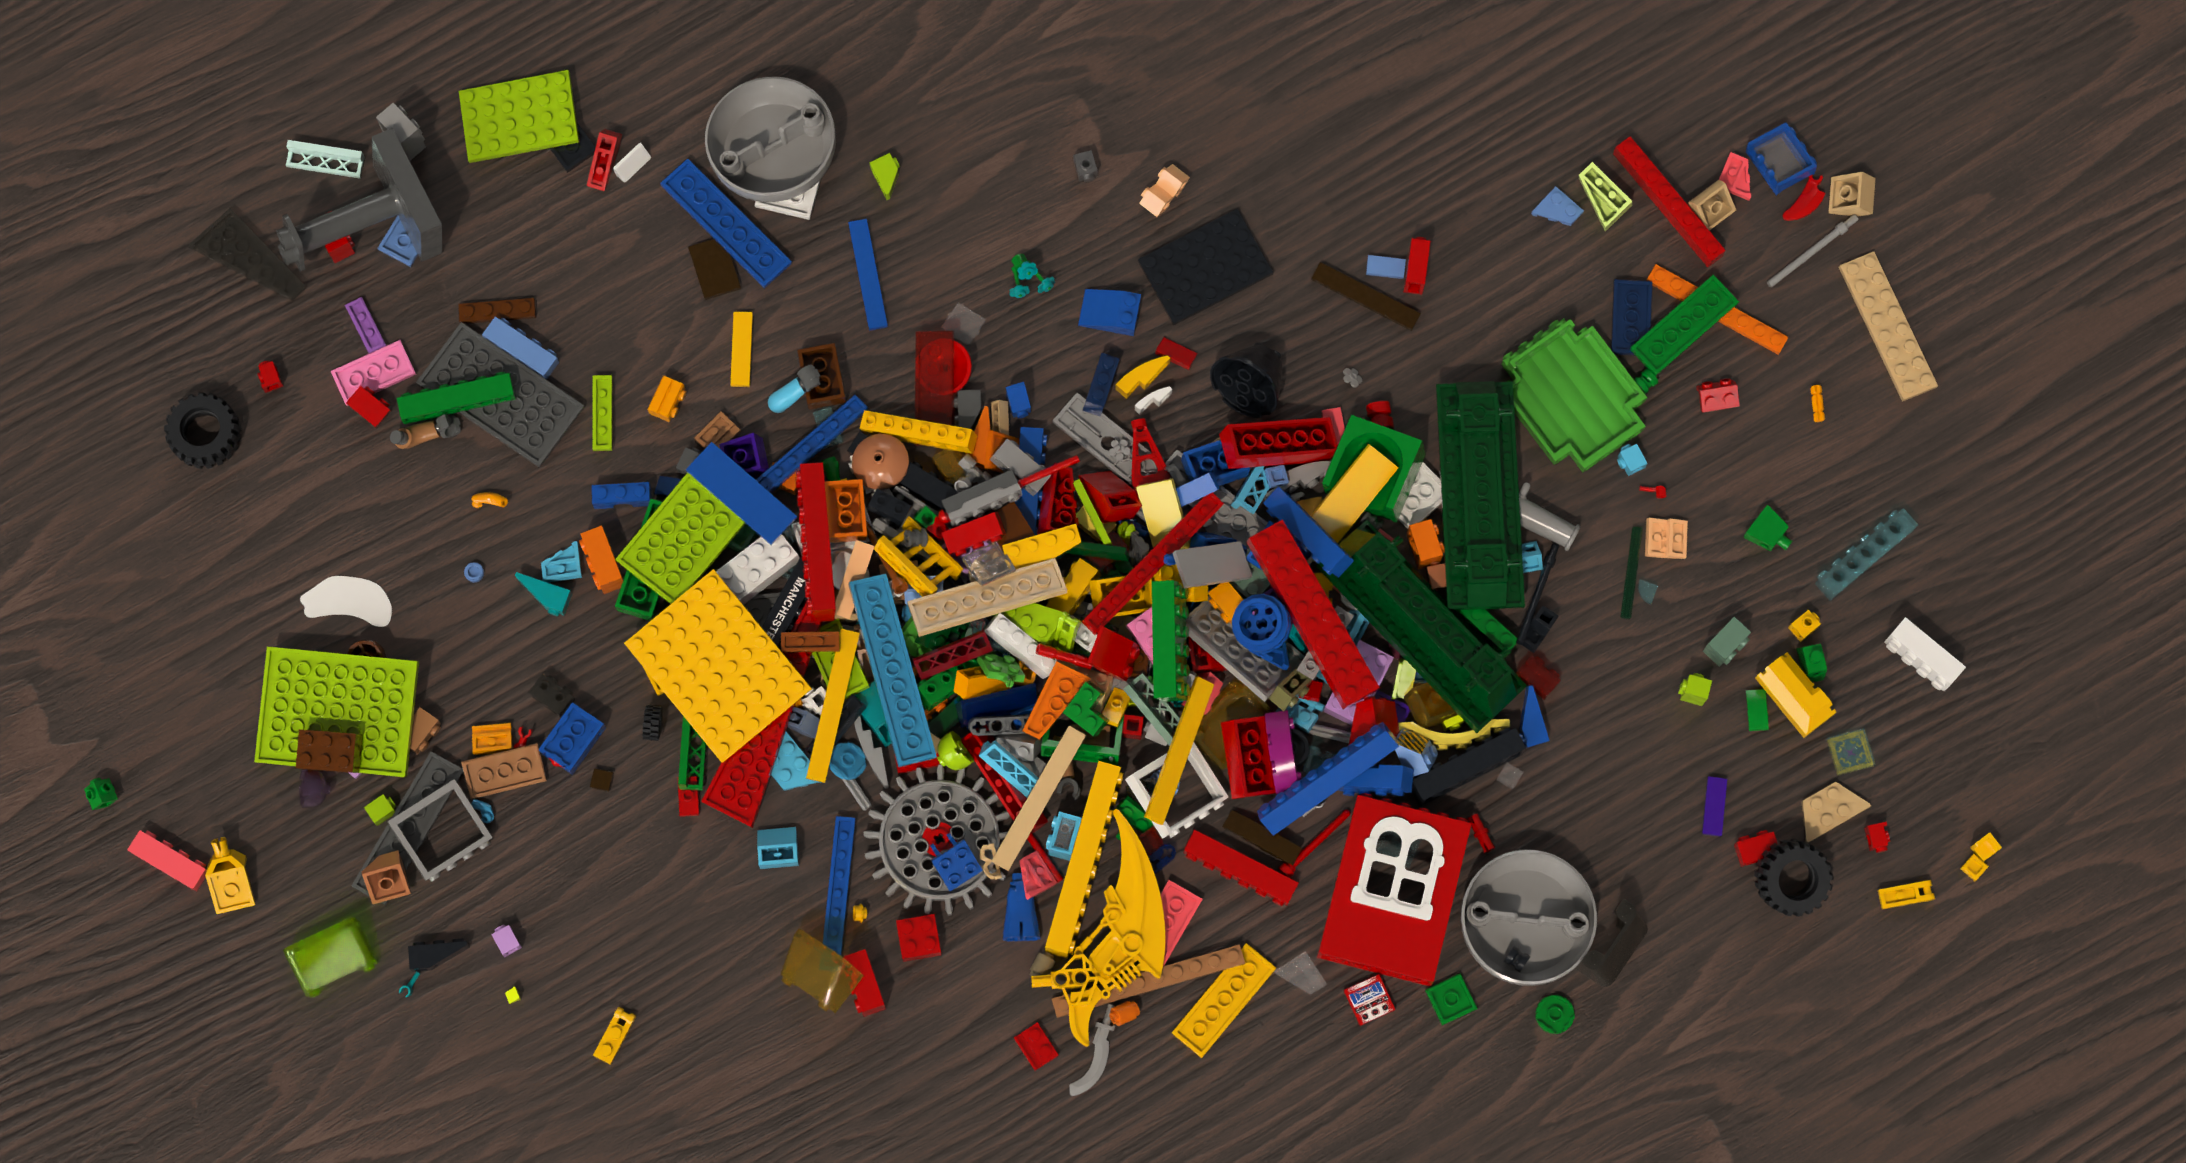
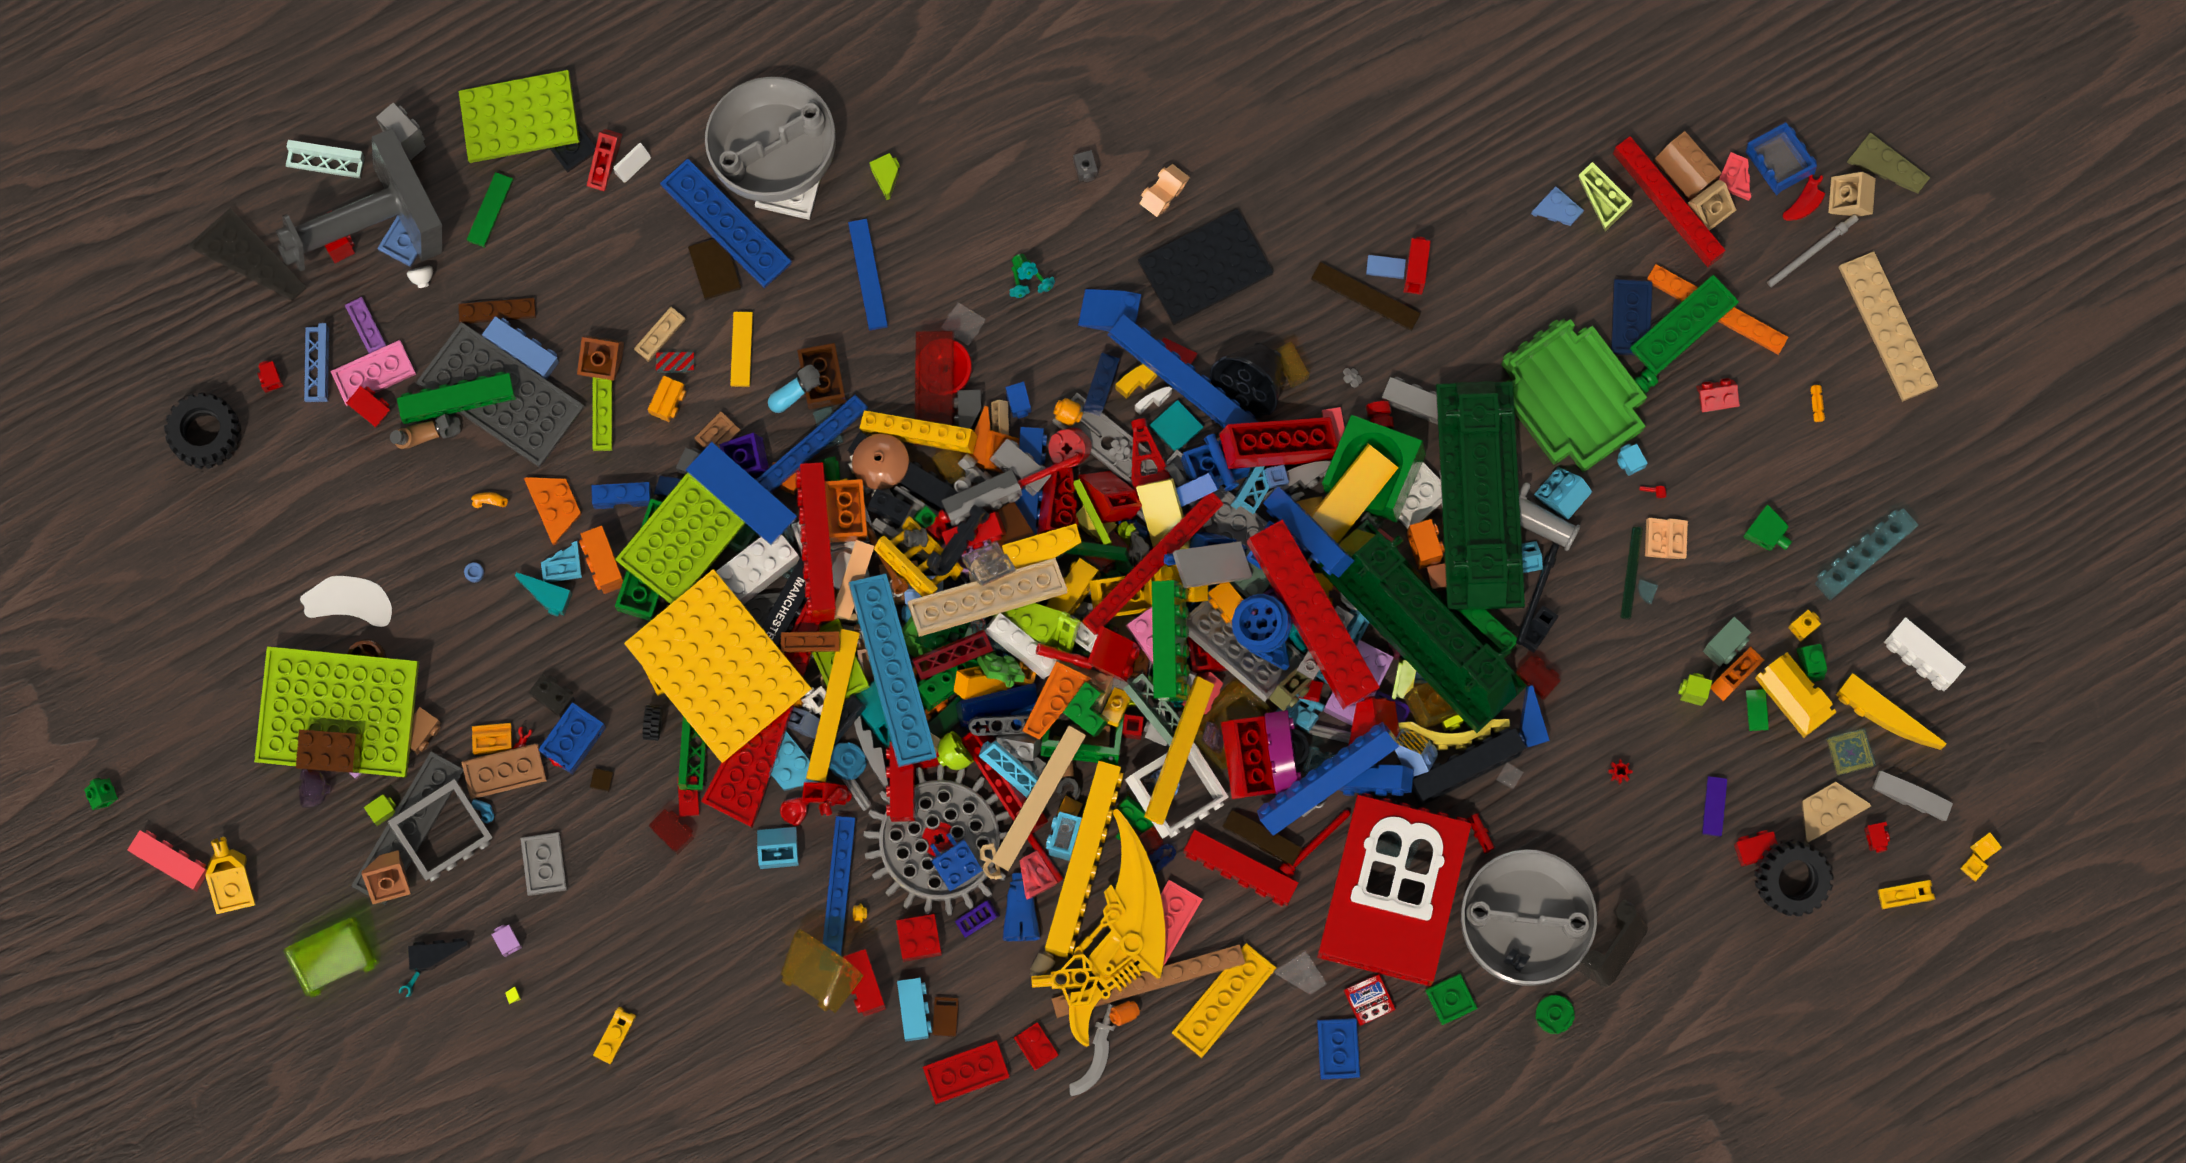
(321, 363): none -> medium blue fence
(421, 276): none -> white brick
(490, 209): none -> green tile
(543, 864): none -> light grey tile
(554, 504): none -> orange wing
(600, 357): none -> dark orange slope
(659, 334): none -> tan tile
(671, 831): none -> clear red brick
(675, 362): none -> tile
(826, 794): none -> red torso
(900, 789): none -> red brick
(914, 1009): none -> medium azure brick
(944, 563): none -> black piece
(945, 1018): none -> reddish brown piece
(966, 1072): none -> red plate
(994, 915): none -> dark purple slope
(1068, 411): none -> light orange head
(1070, 806): none -> light orange plate
(1074, 438): none -> red brick
(1176, 426): none -> teal tile
(1178, 374): none -> blue brick
(1213, 737): none -> tile
(1220, 462): none -> blue pin
(1292, 365): none -> clear yellow brick
(1338, 1049): none -> blue tile
(1411, 399): none -> light grey brick
(1563, 492): none -> medium azure slope
(1619, 766): none -> red gear
(1687, 166): none -> medium nougat slope
(1736, 673): none -> orange slope
(1882, 160): none -> olive wing
(1884, 713): none -> yellow slope
(1912, 795): none -> light grey slope

